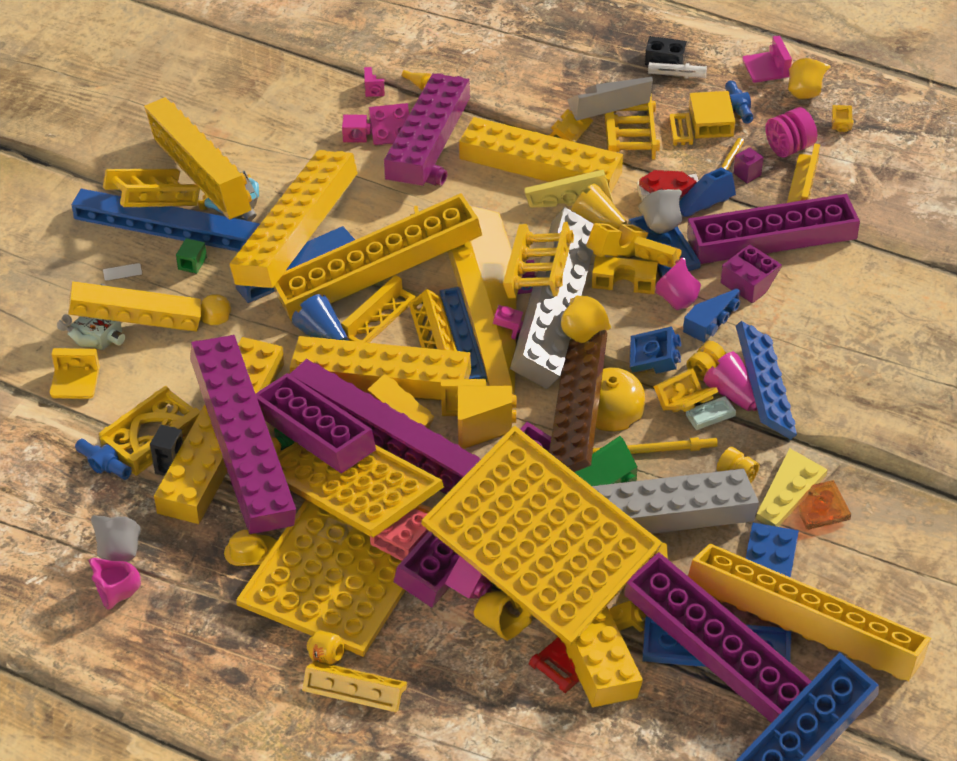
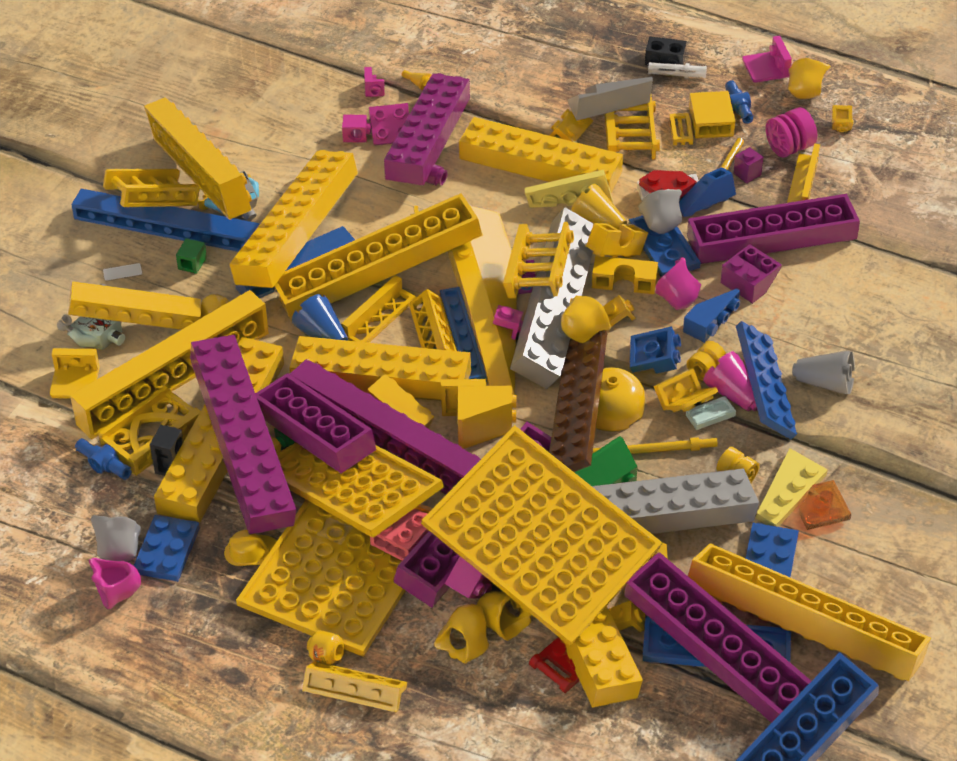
(163, 364): none -> yellow brick
(166, 547): none -> blue plate
(471, 622): none -> yellow piece
(619, 309): none -> yellow bracket
(656, 252): yellow bracket -> none
(827, 371): none -> light grey cone

